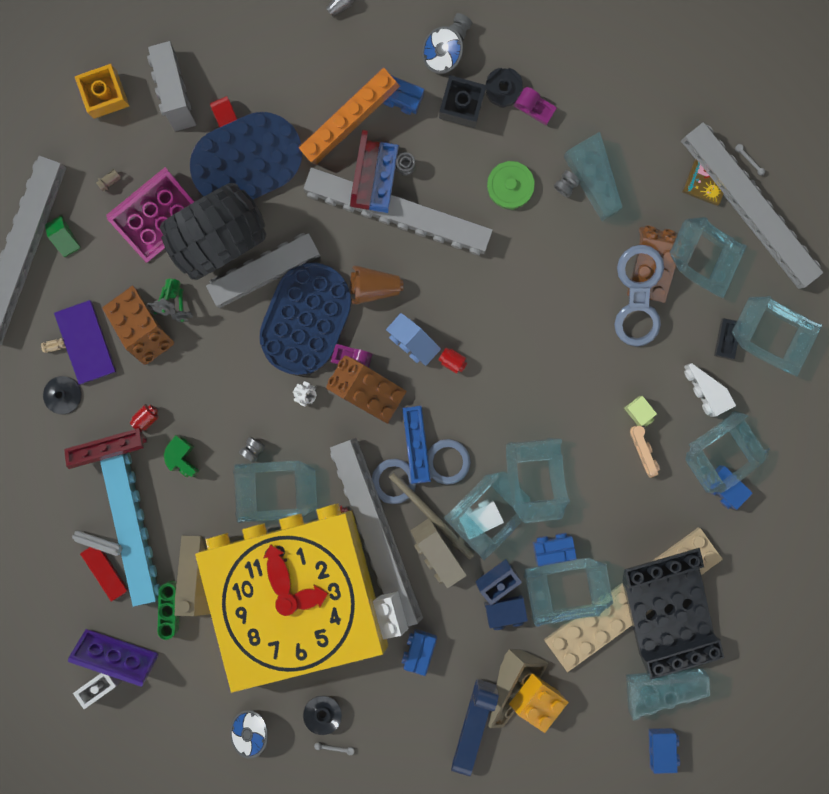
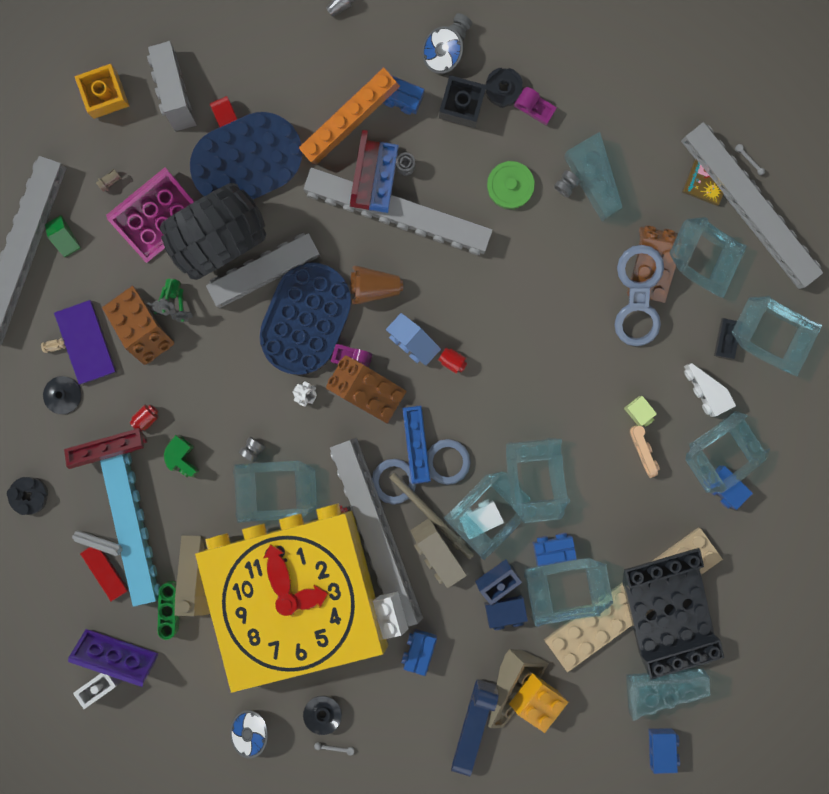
(38, 498): none -> black plate

